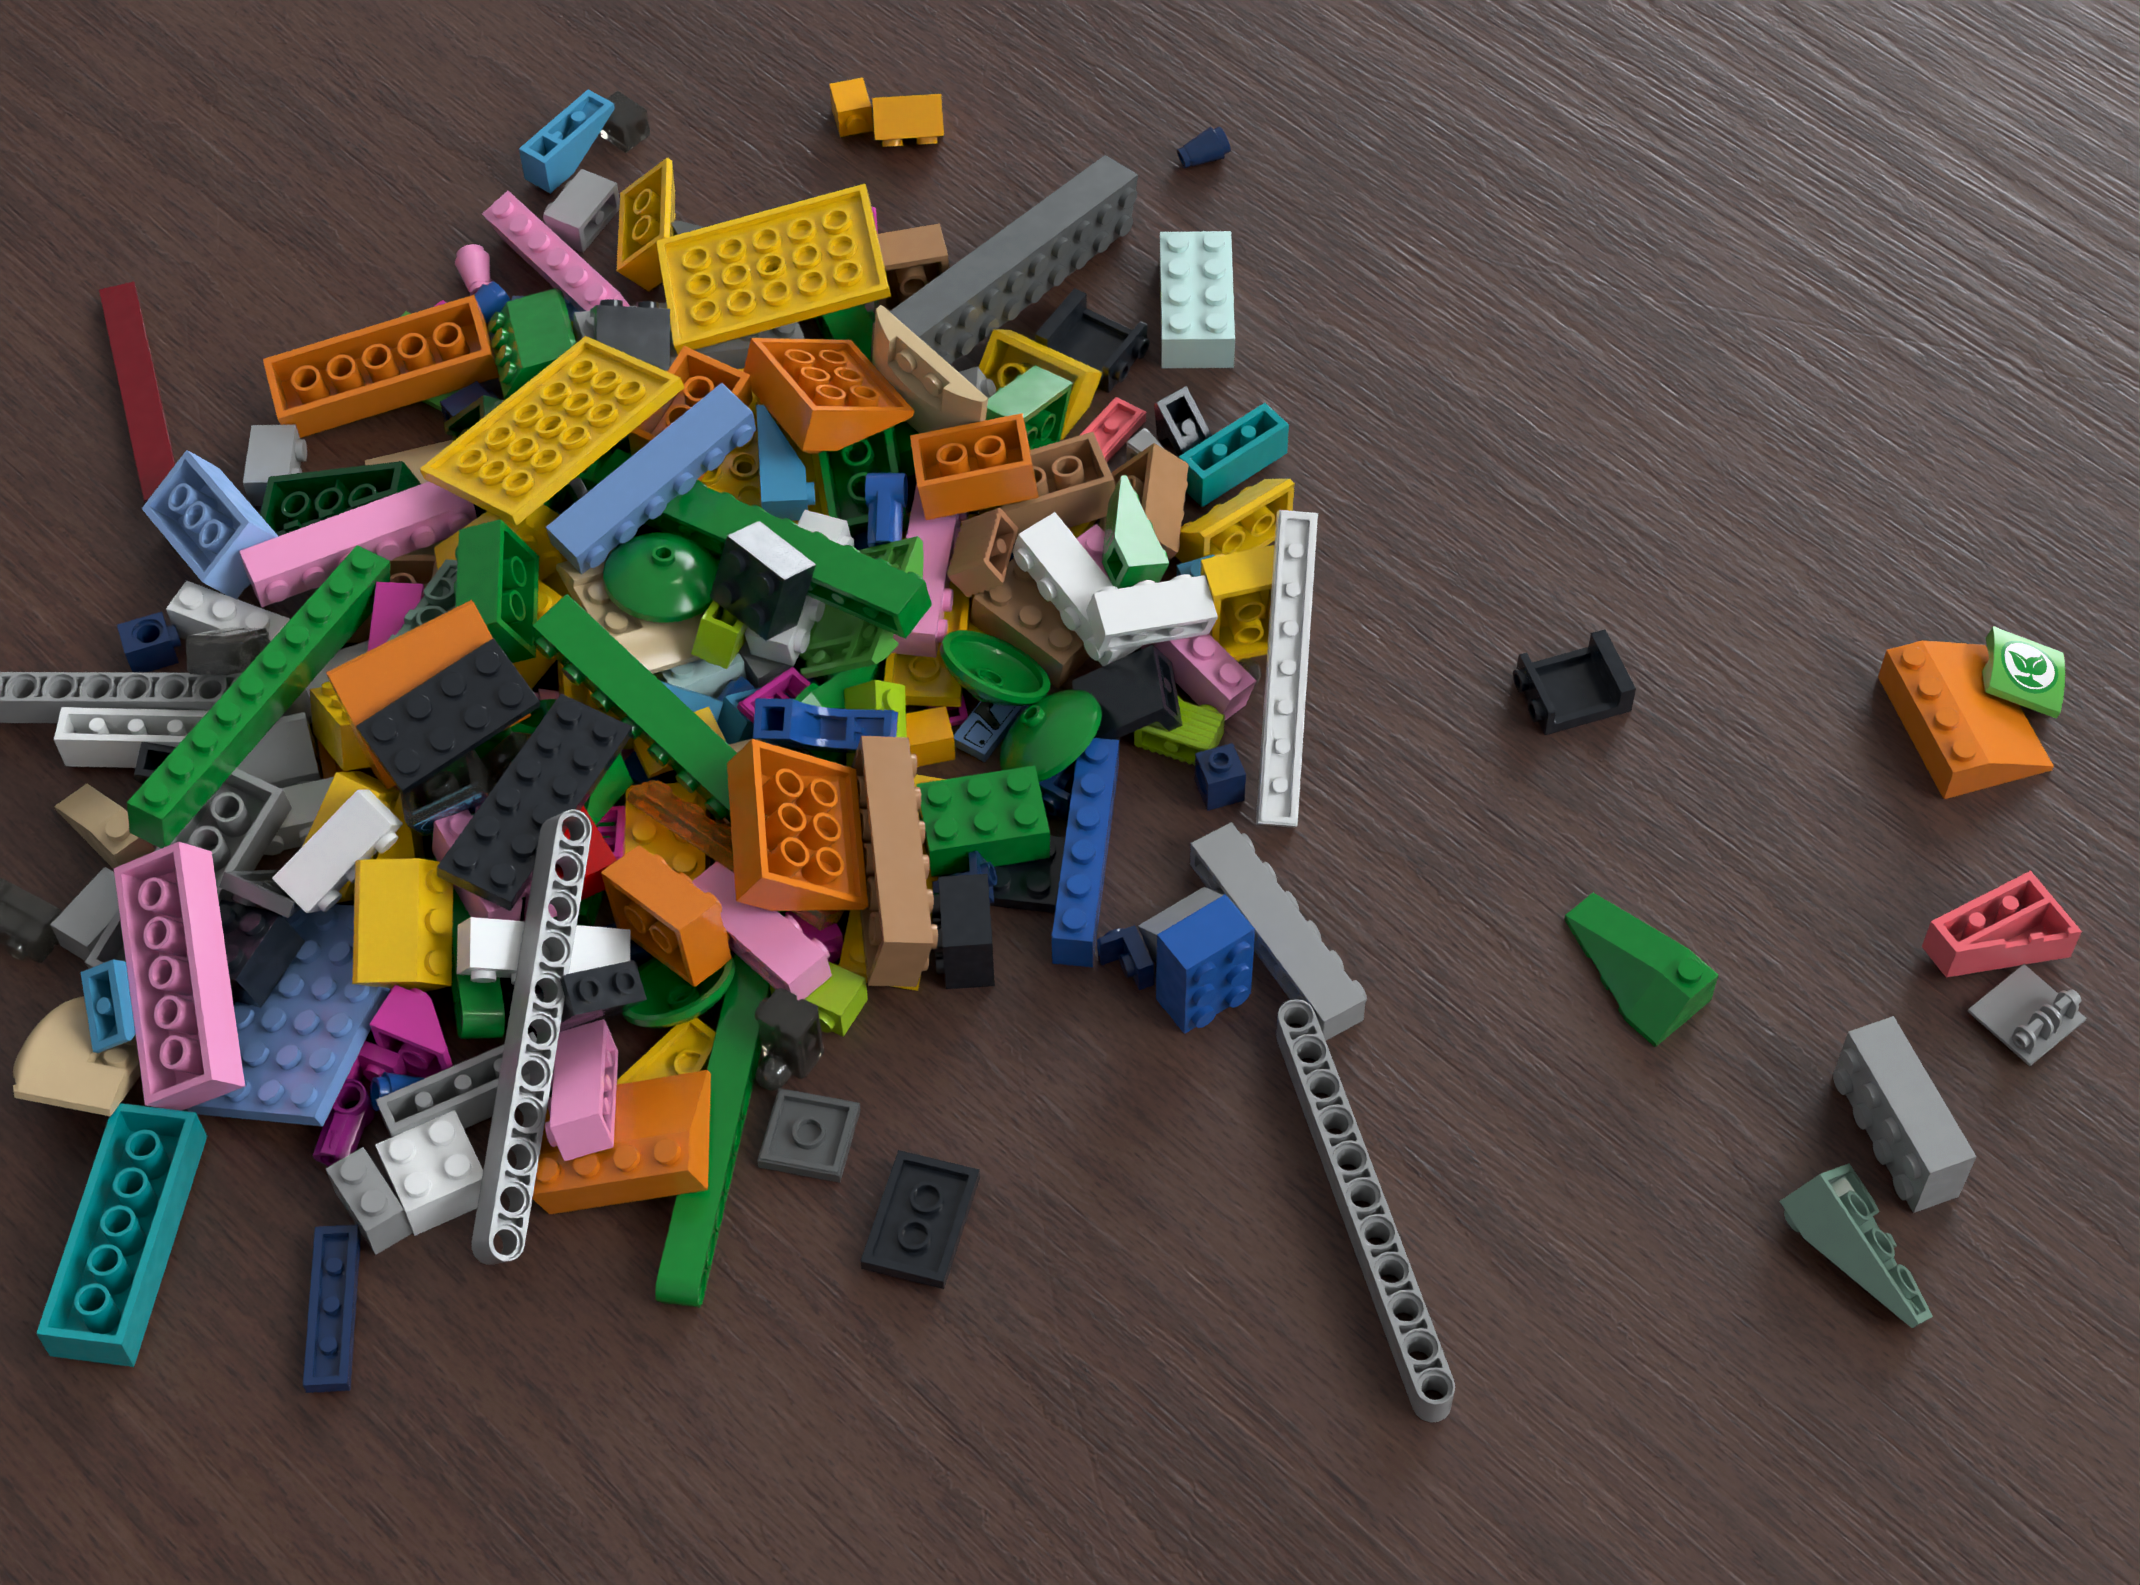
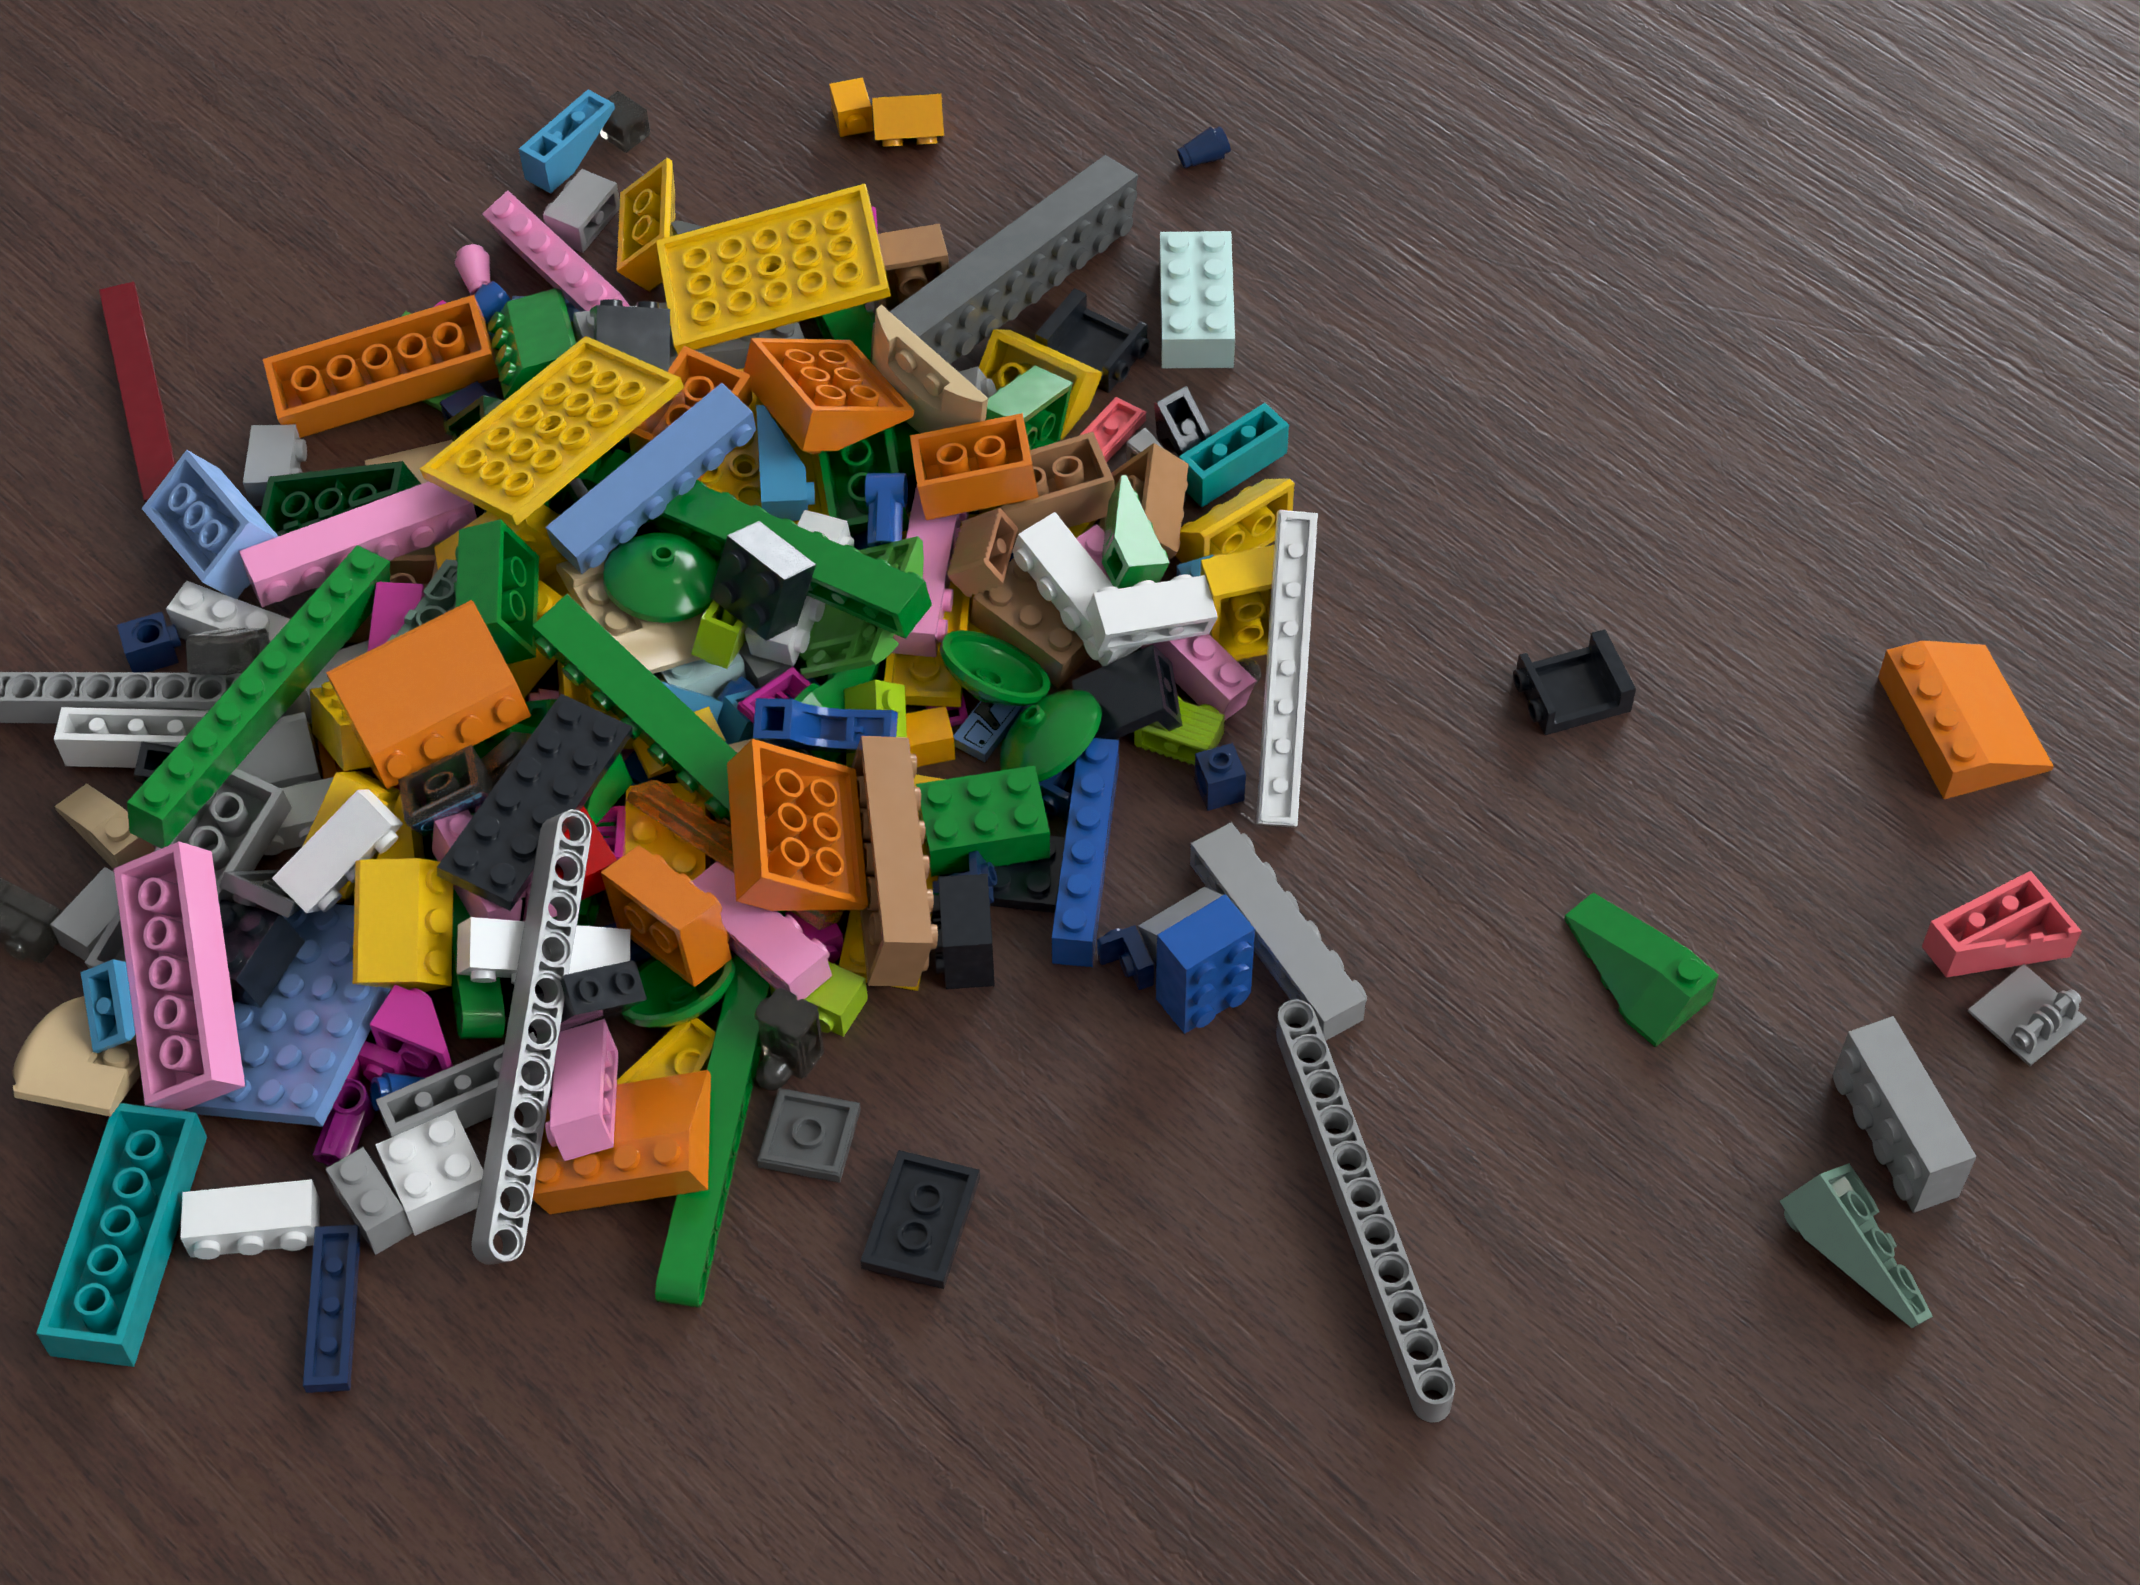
(249, 1219): none -> white brick
(448, 716): black plate -> none
(2024, 672): slope -> none

